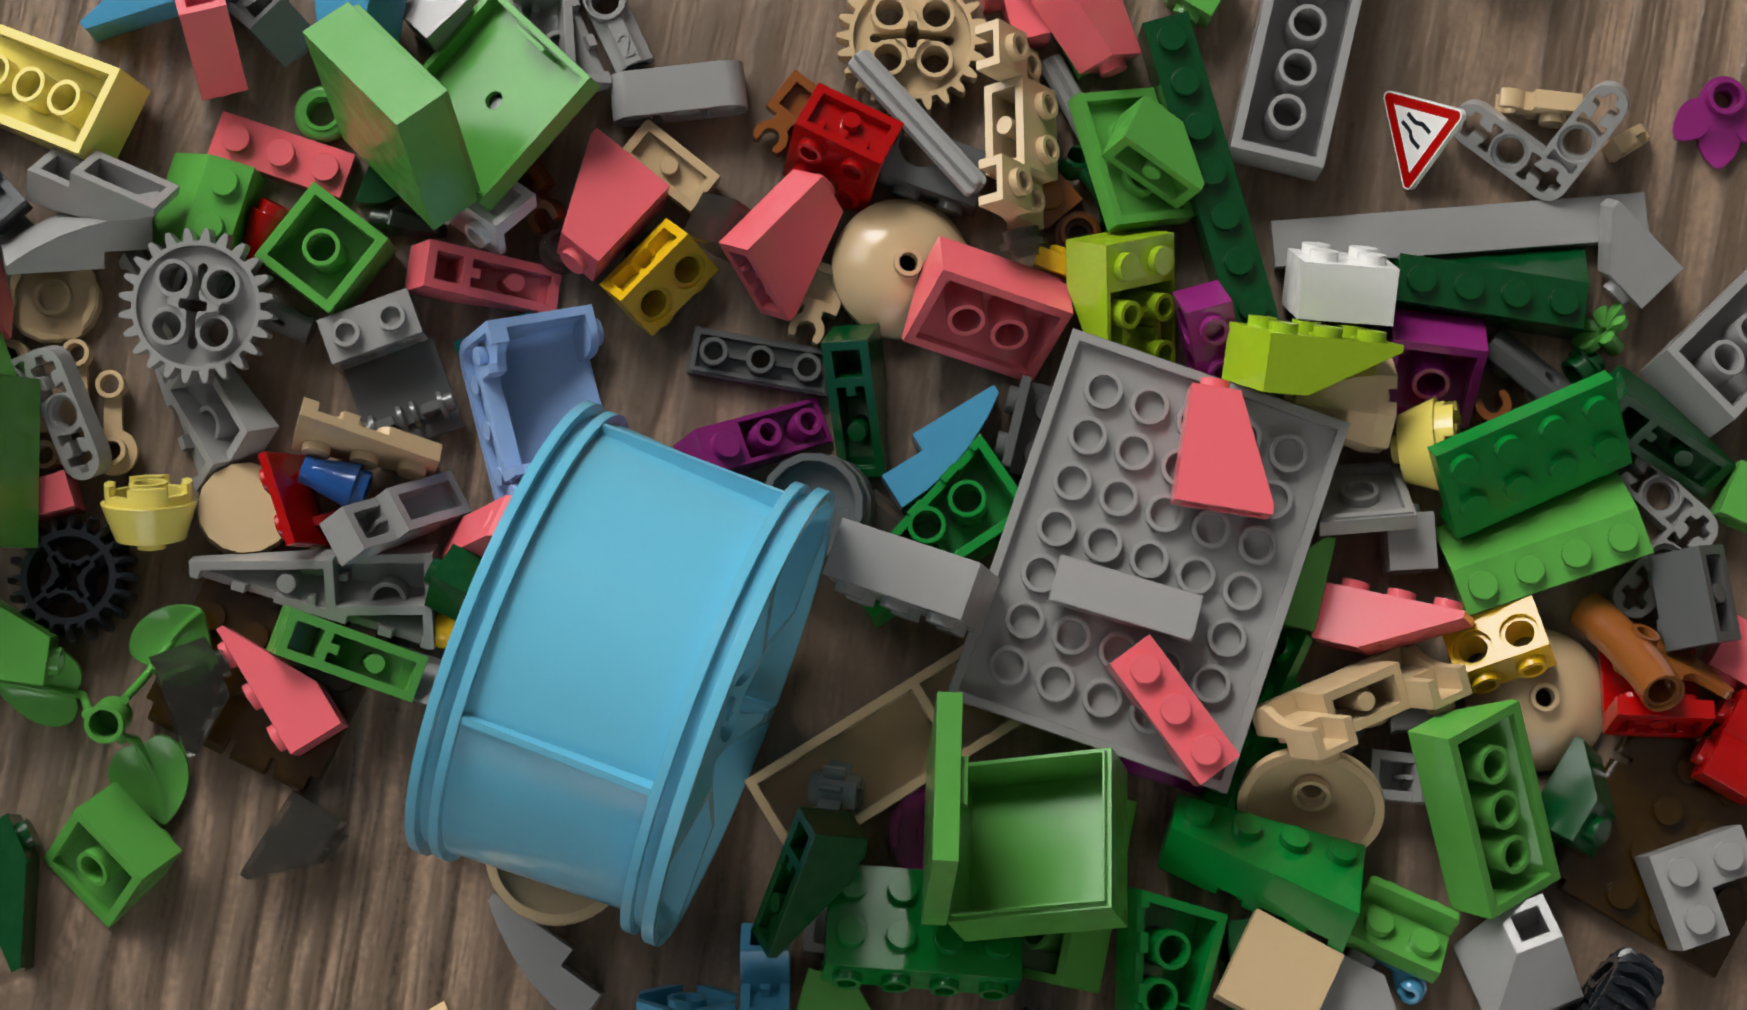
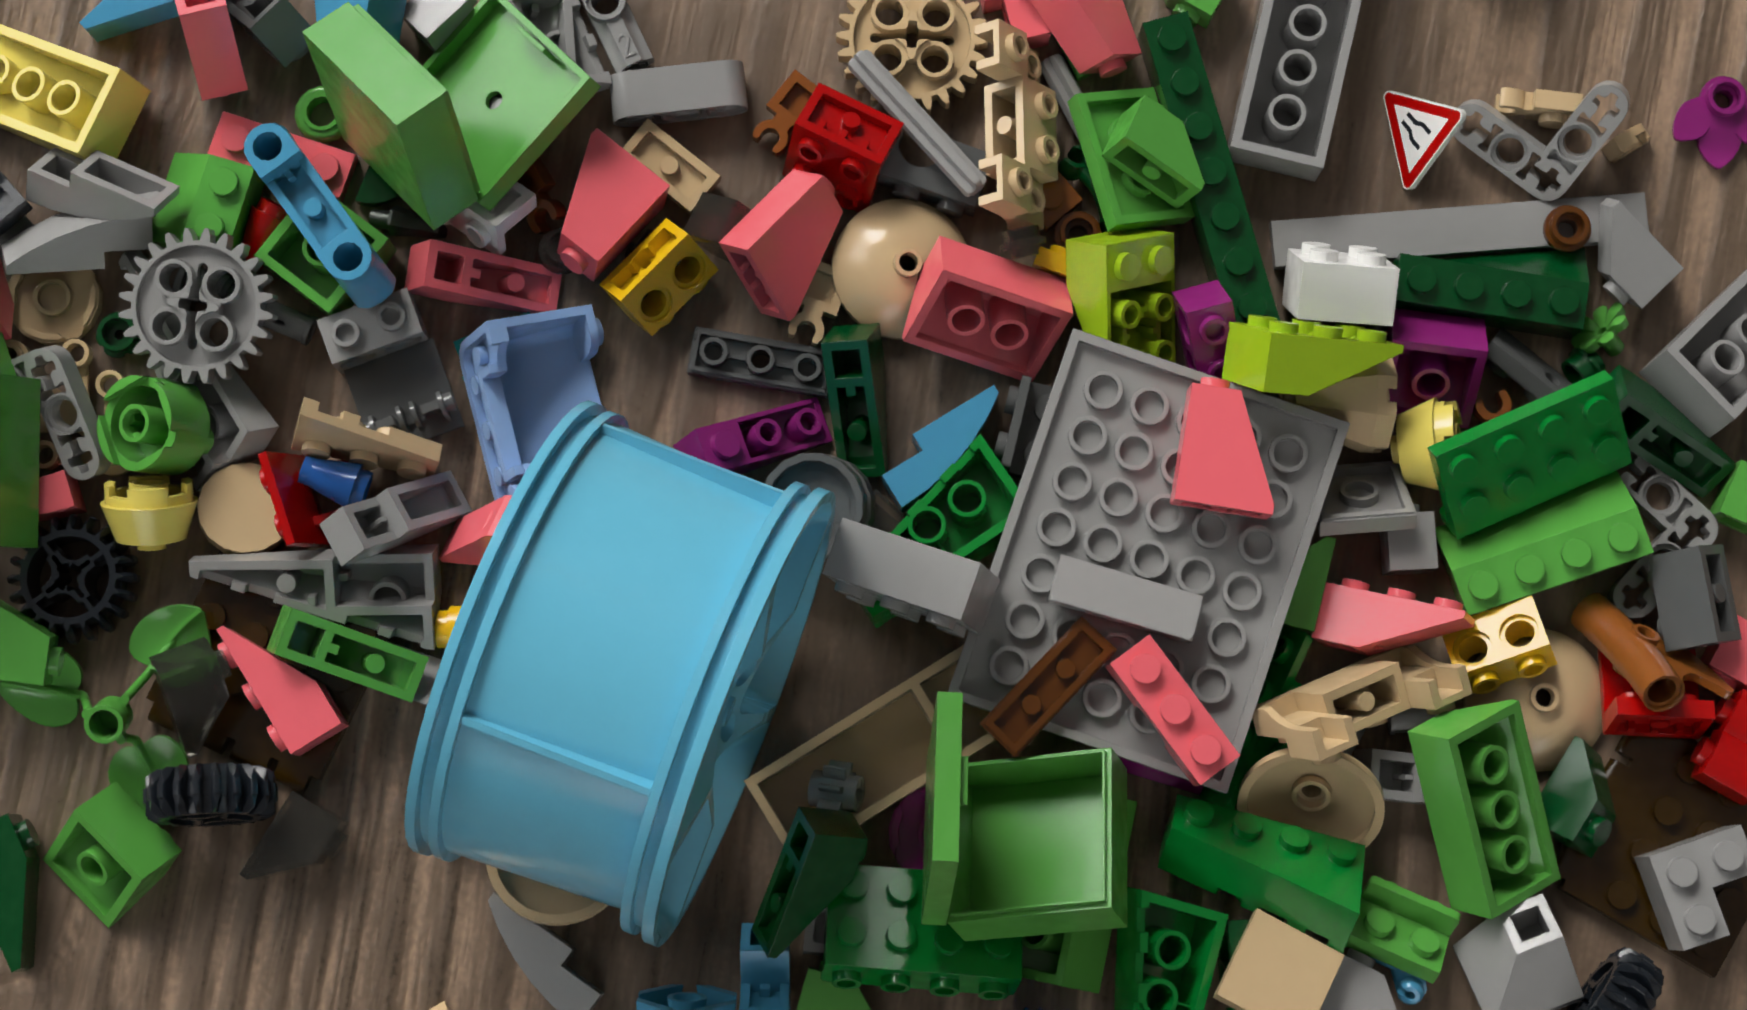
(107, 338): none -> dark green plate
(154, 425): none -> bright green brick
(210, 794): none -> black gear
(318, 215): none -> dark azure plate
(450, 580): dark green brick -> none
(1048, 687): none -> reddish brown tile
(1579, 222): none -> reddish brown plate

